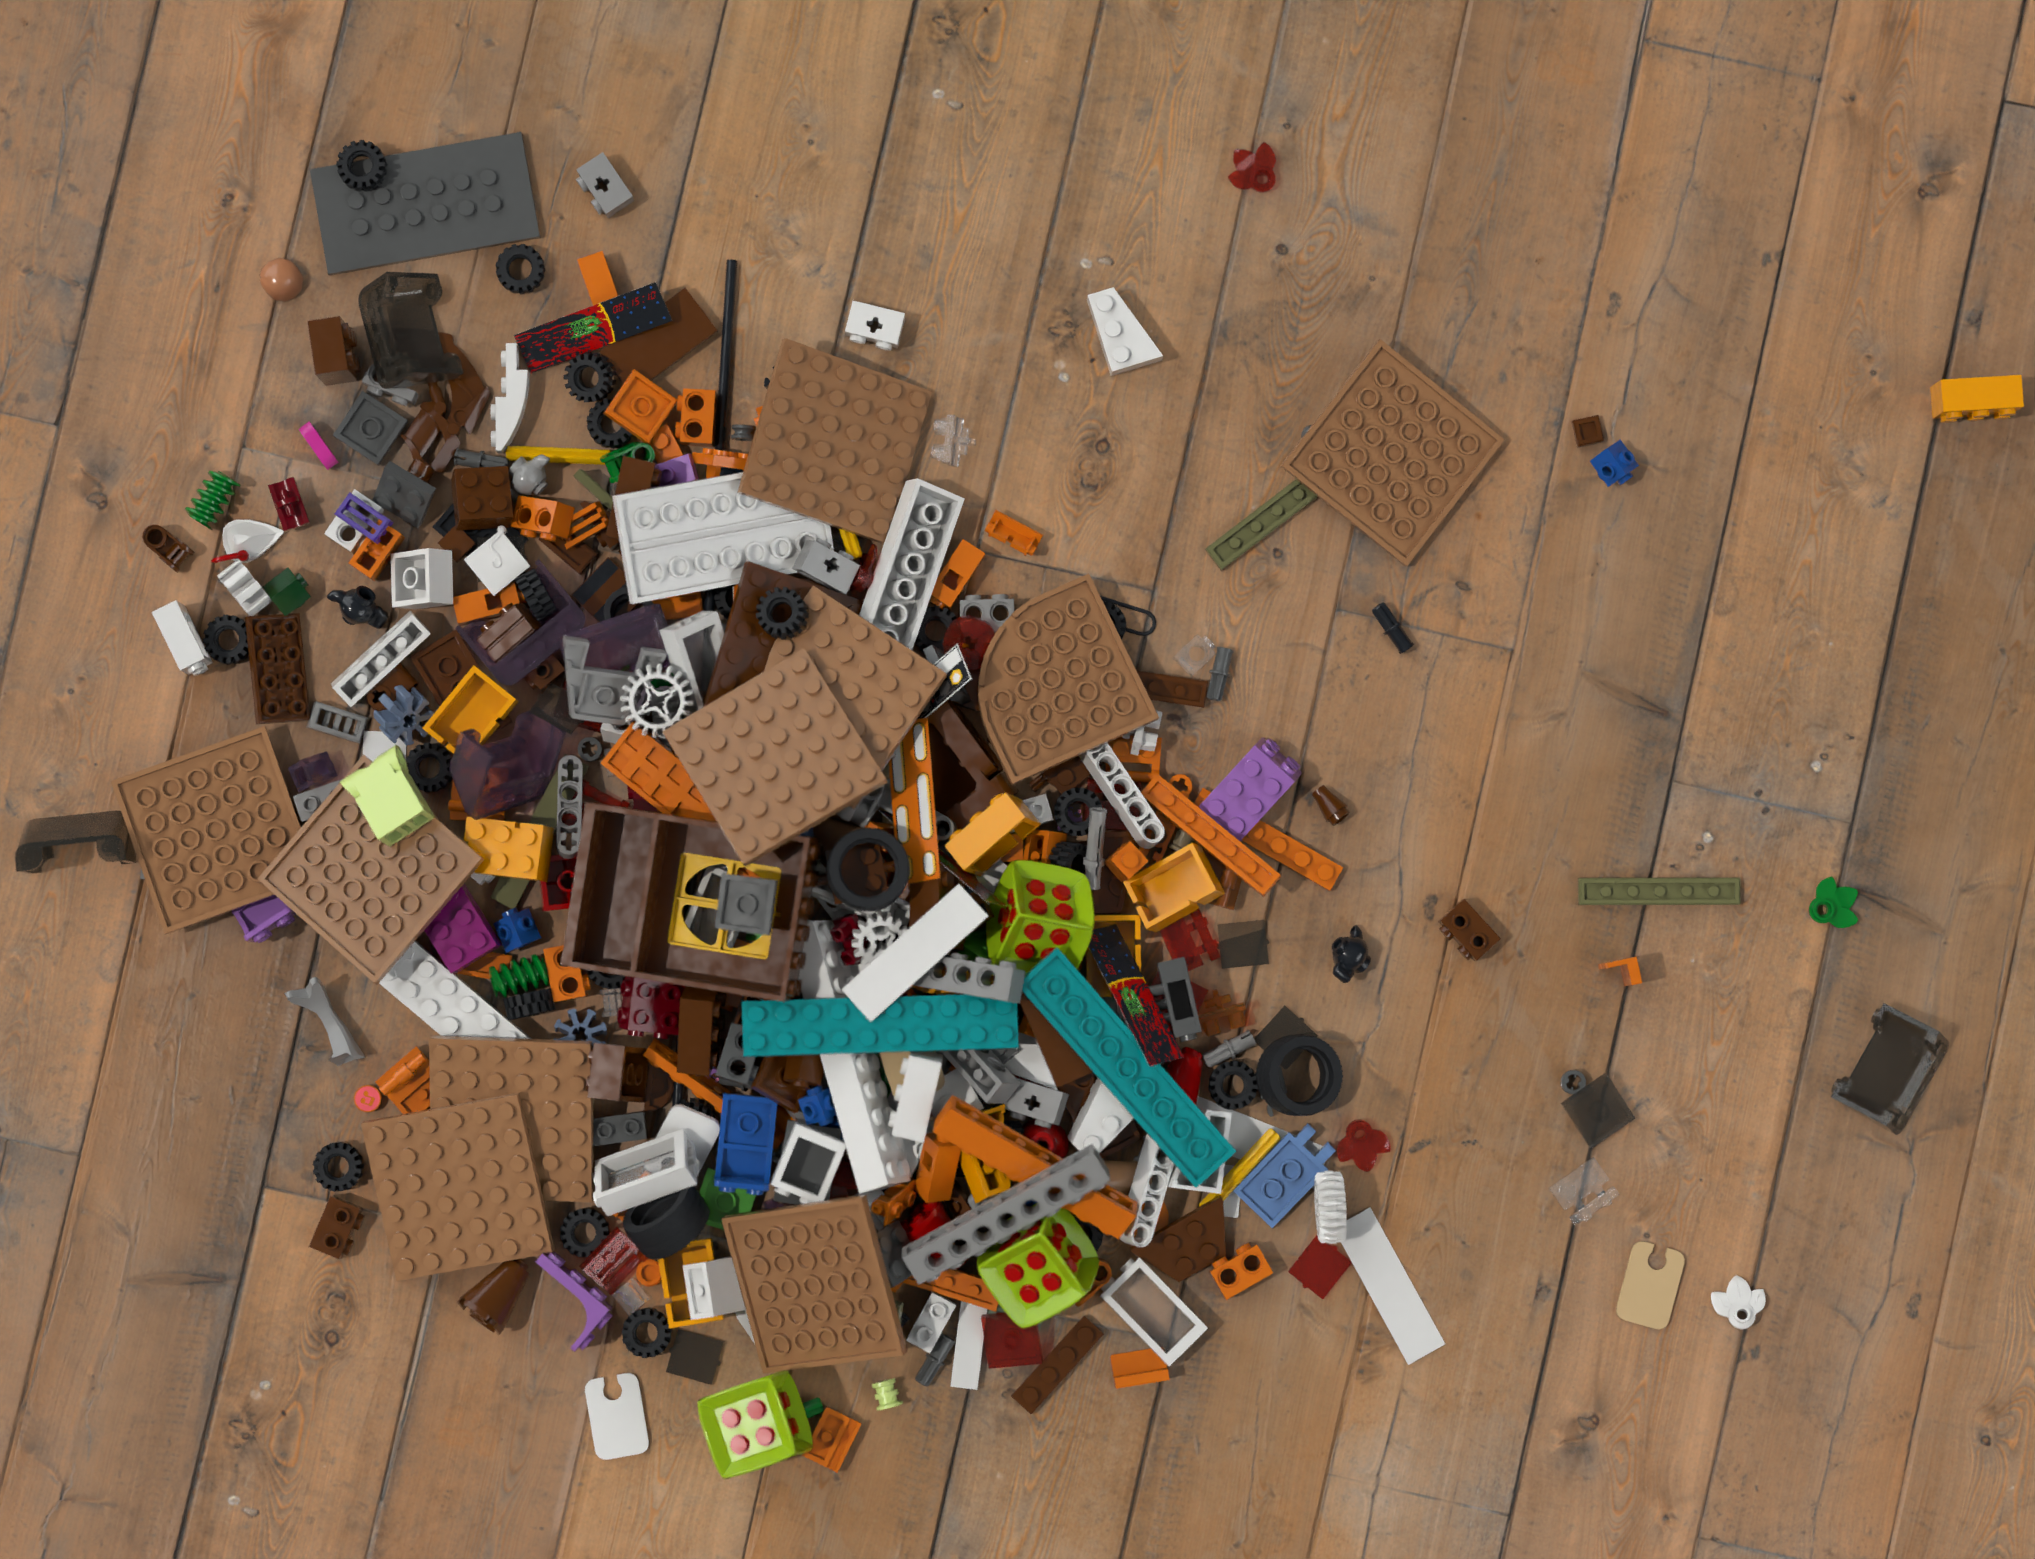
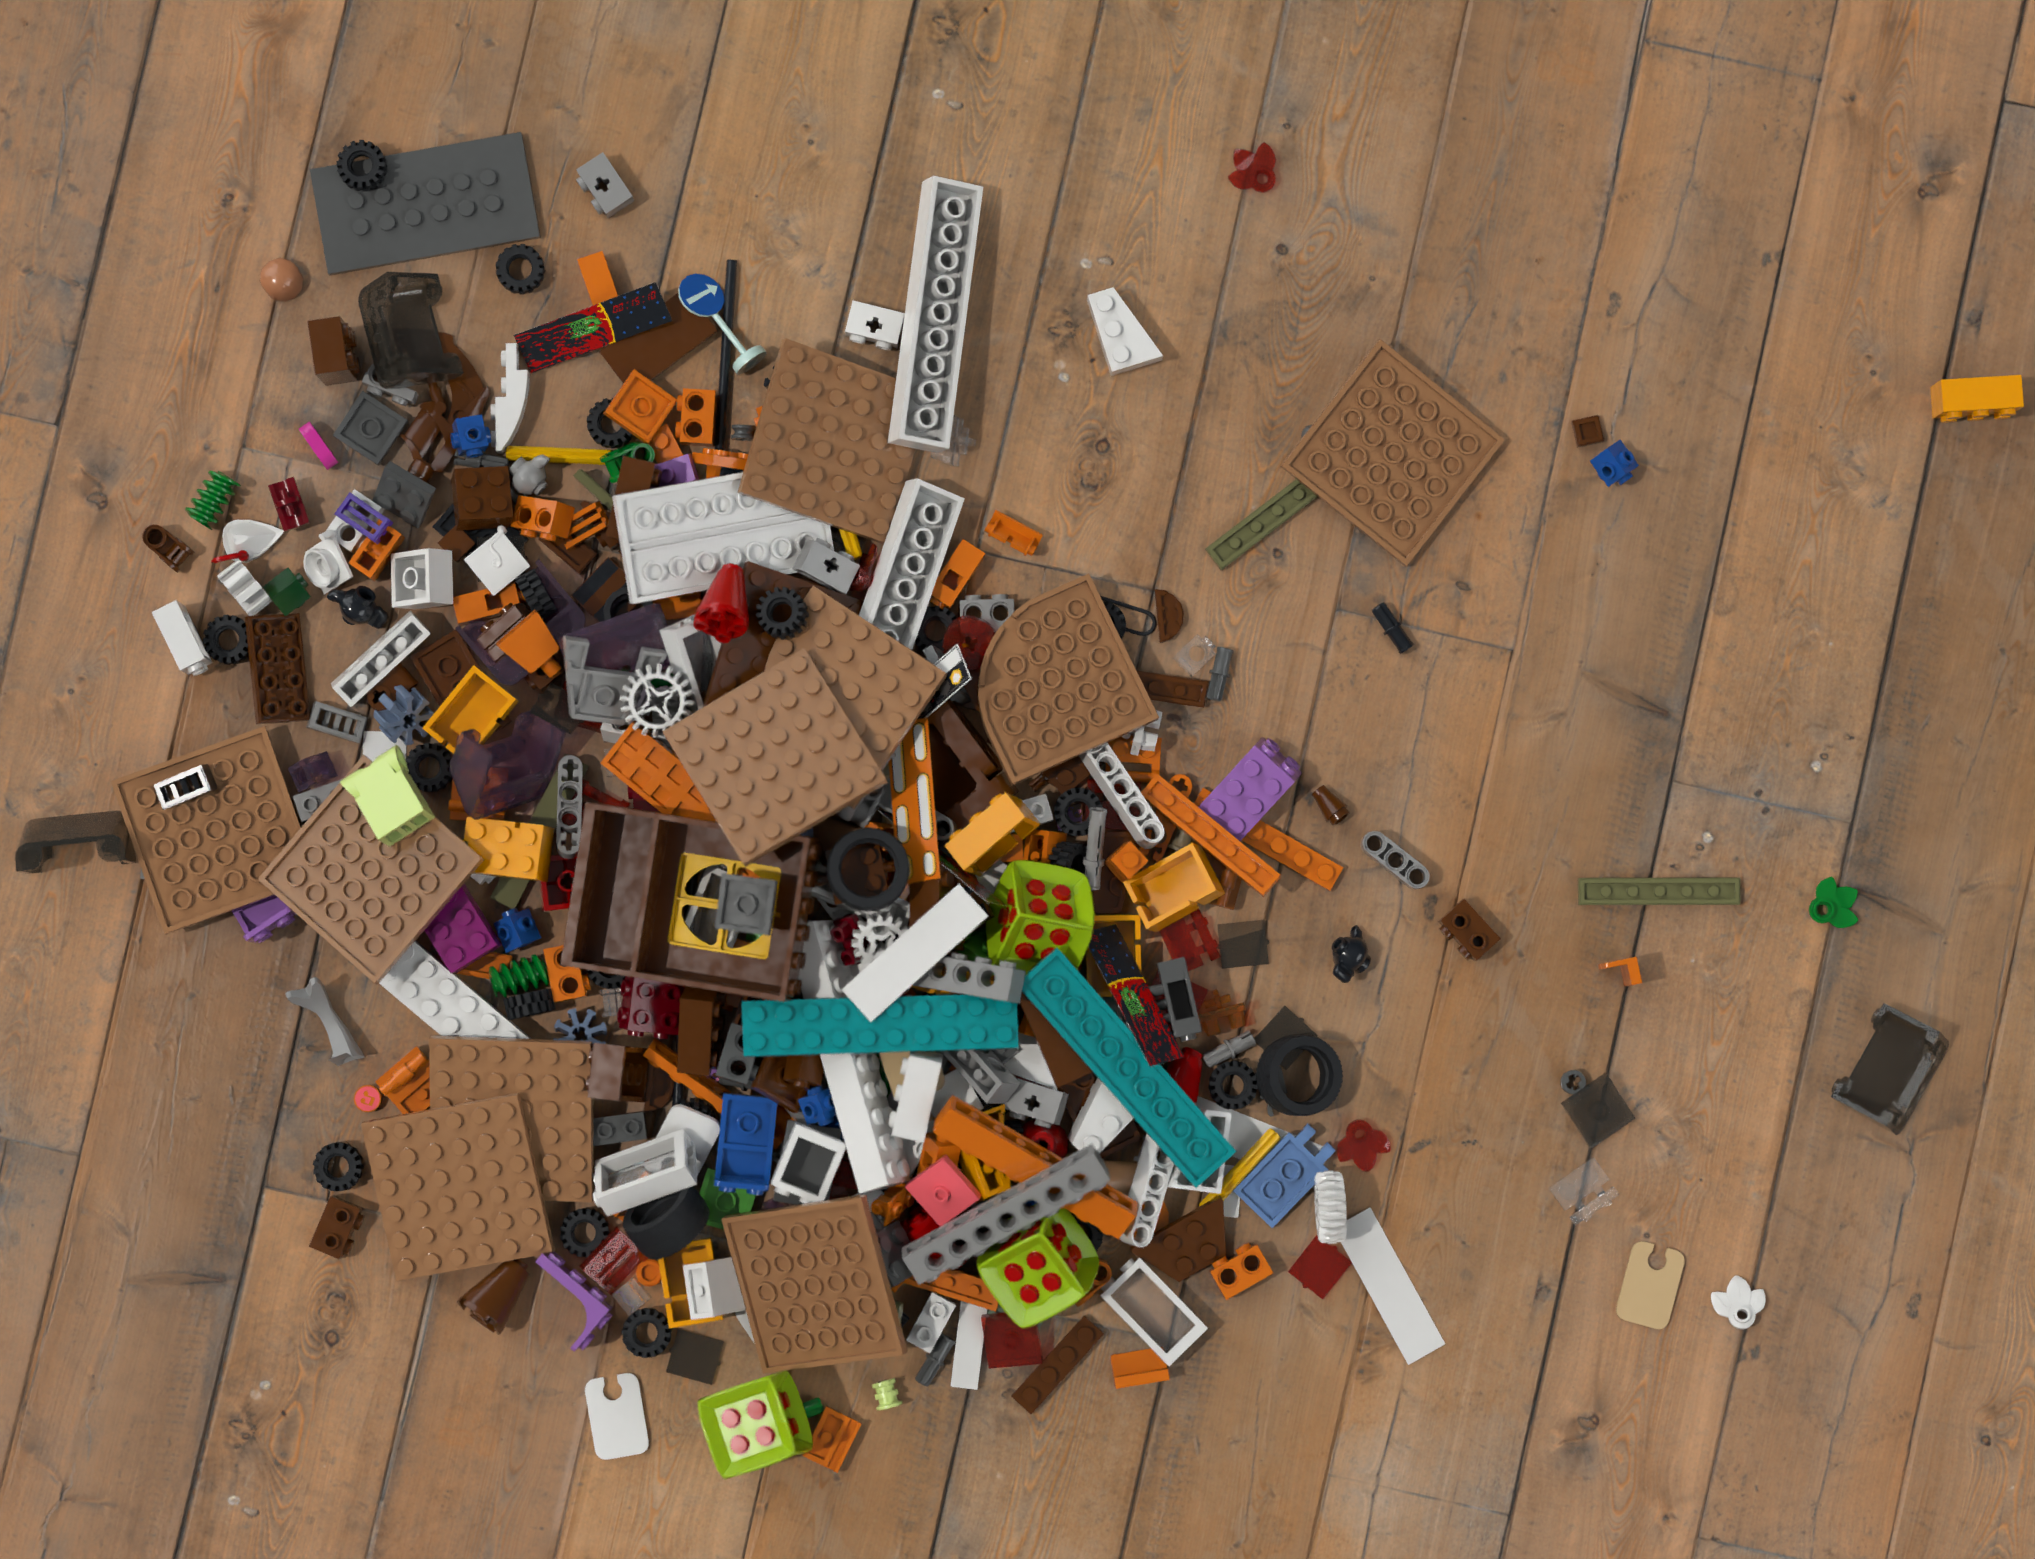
(206, 778): none -> slope
(326, 563): none -> white hat
(470, 427): none -> blue brick
(531, 645): none -> orange torso
(575, 381): black tyre -> none
(586, 756): dark grey bush -> none
(705, 299): none -> piece
(724, 606): none -> red cone
(935, 314): none -> white brick
(943, 1190): none -> coral plate
(1169, 615): none -> reddish brown tile
(1408, 862): none -> light grey beam

